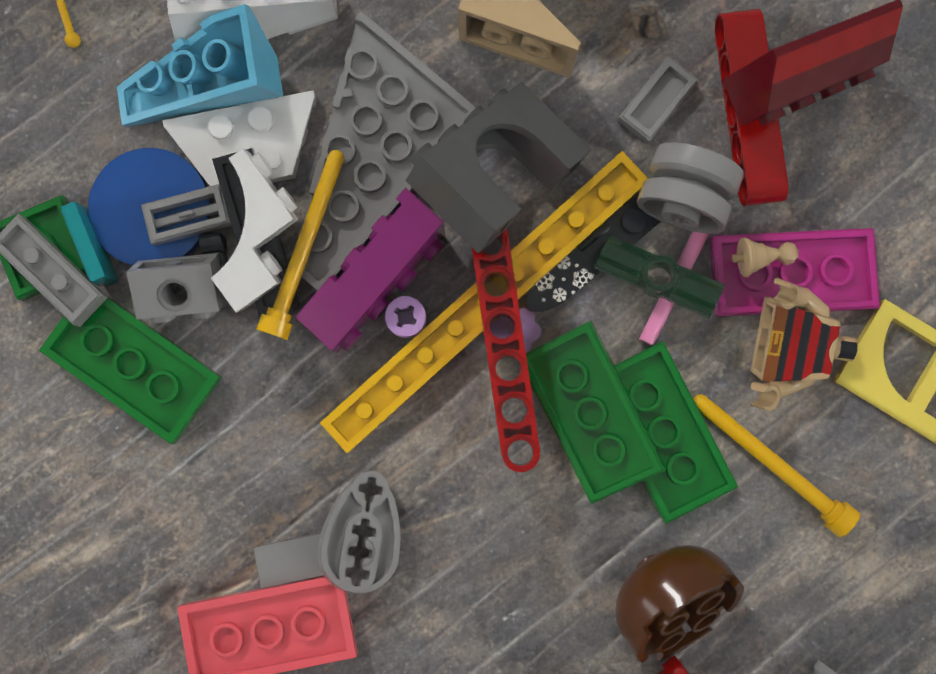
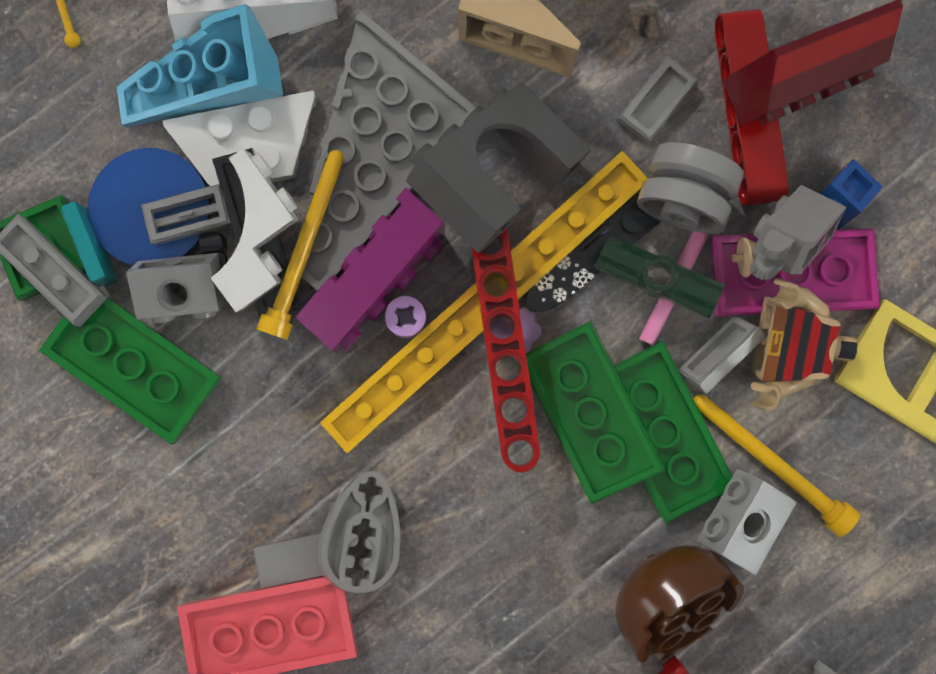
(721, 354): none -> light grey tile
(746, 521): none -> light grey brick
(794, 233): none -> light grey hinge
(853, 189): none -> blue bracket

